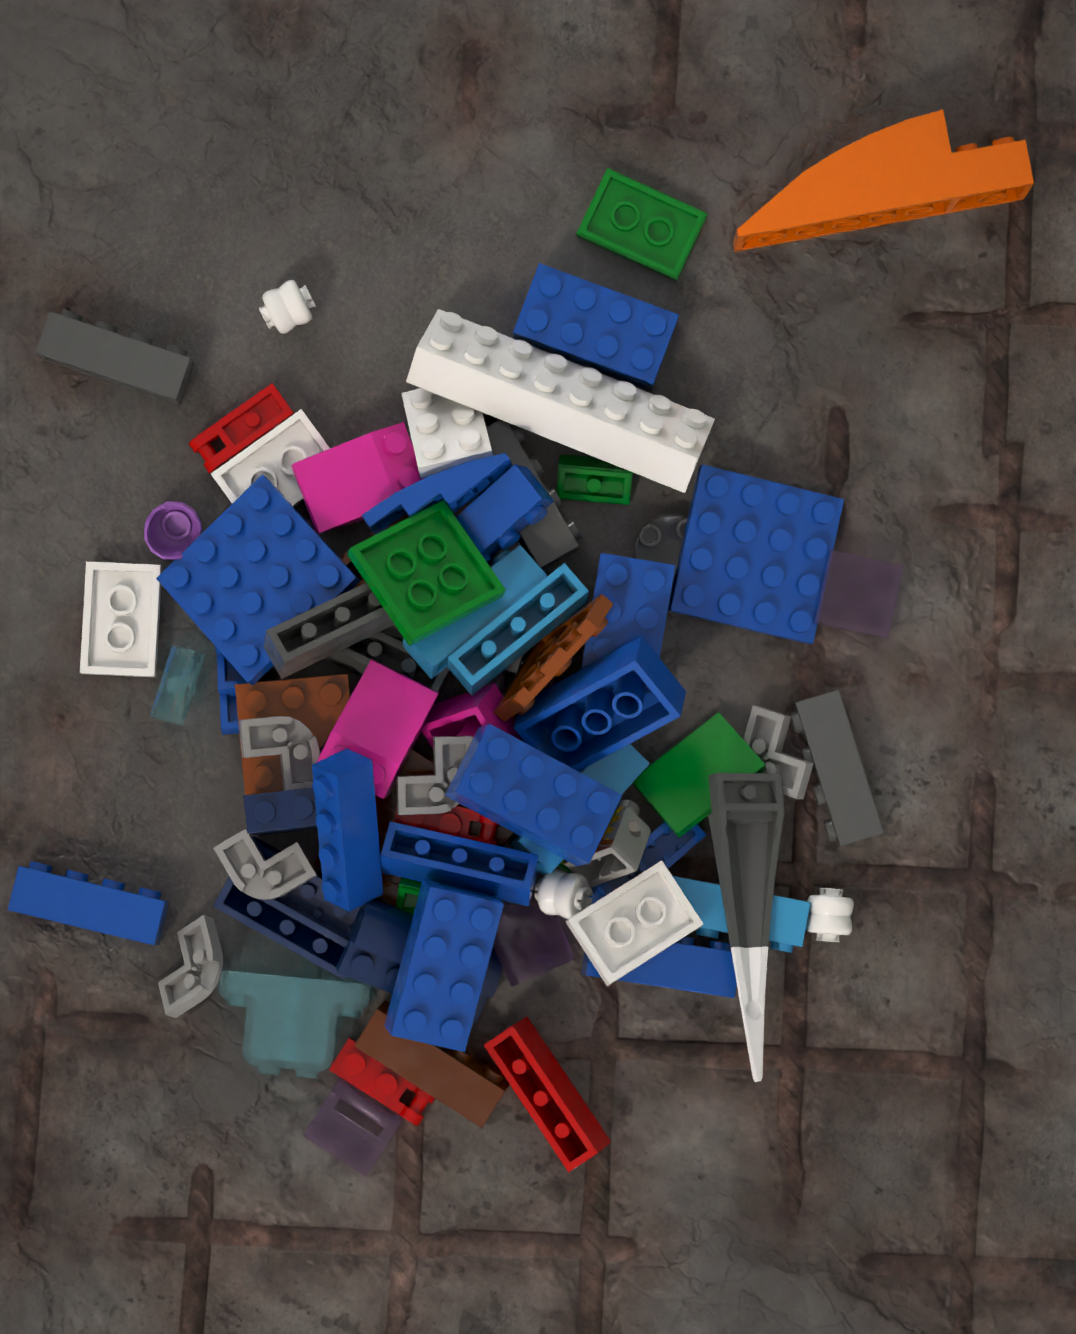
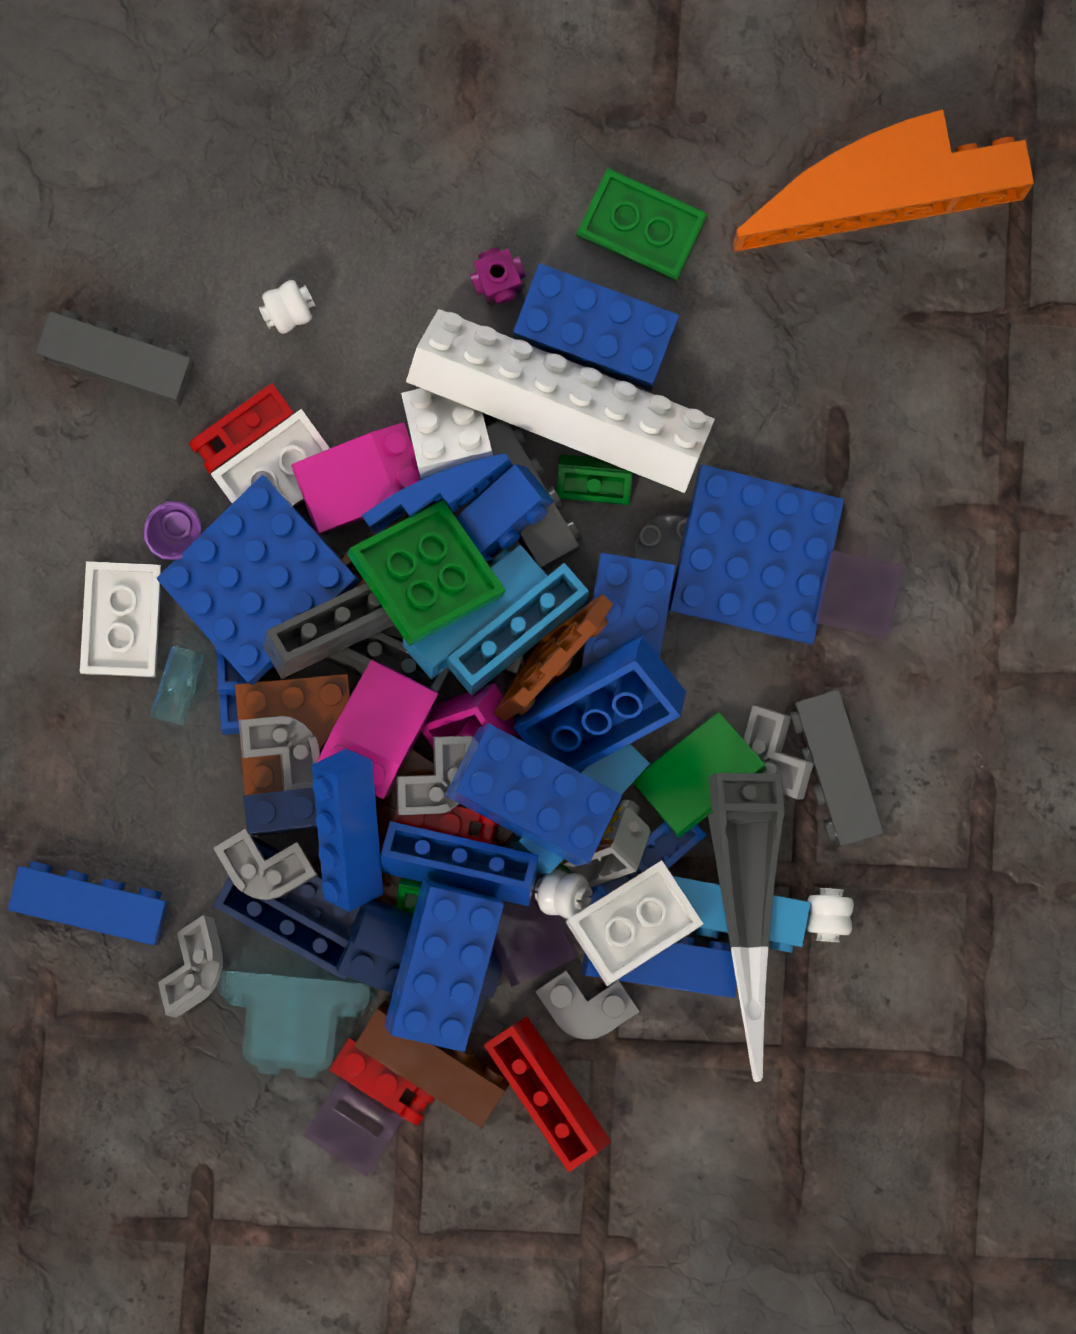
(497, 289): none -> magenta brick
(582, 1017): none -> light grey plate

